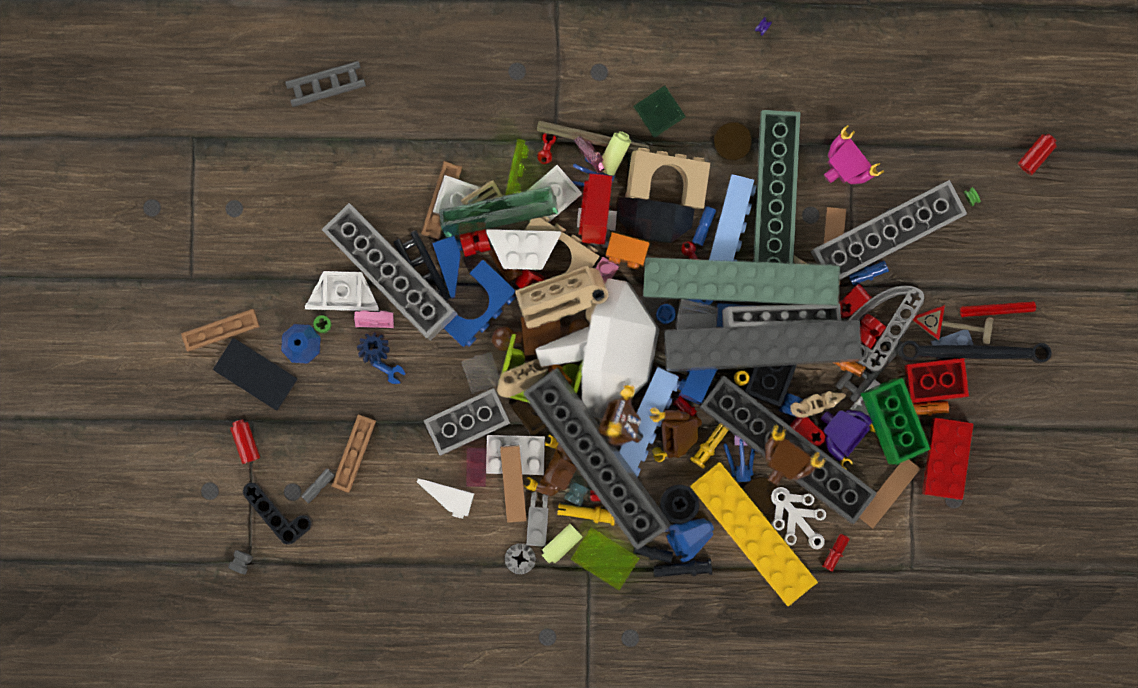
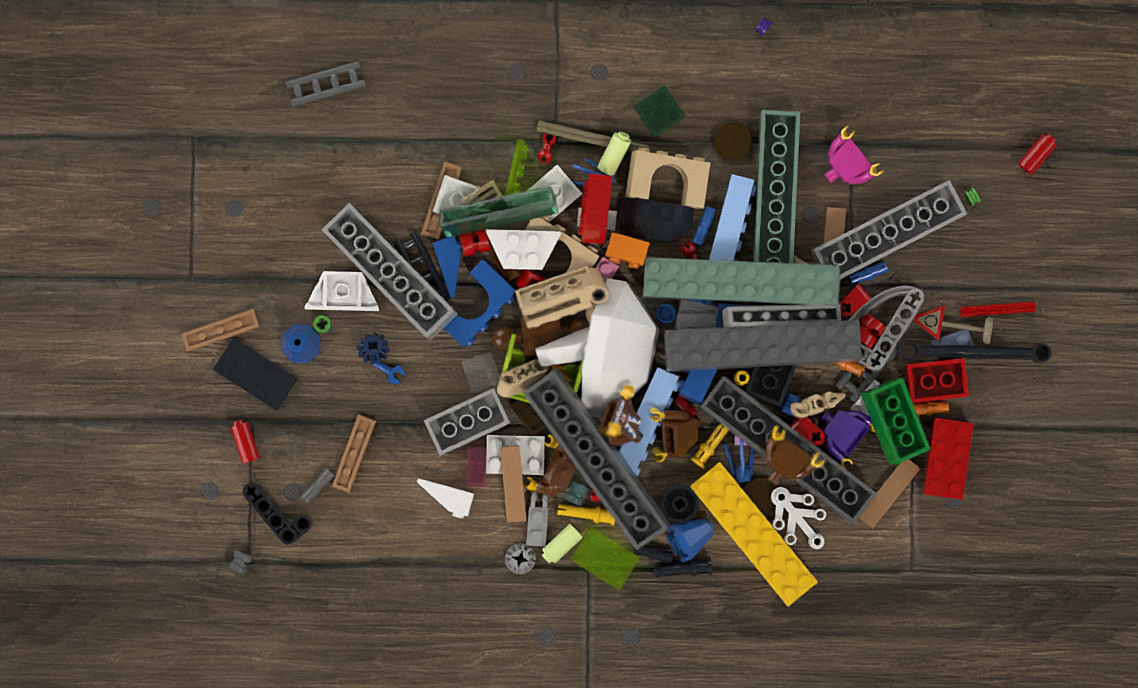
(374, 319): bright pink plate -> none
(587, 150): clear pink plate -> none
(836, 552): red axle -> none

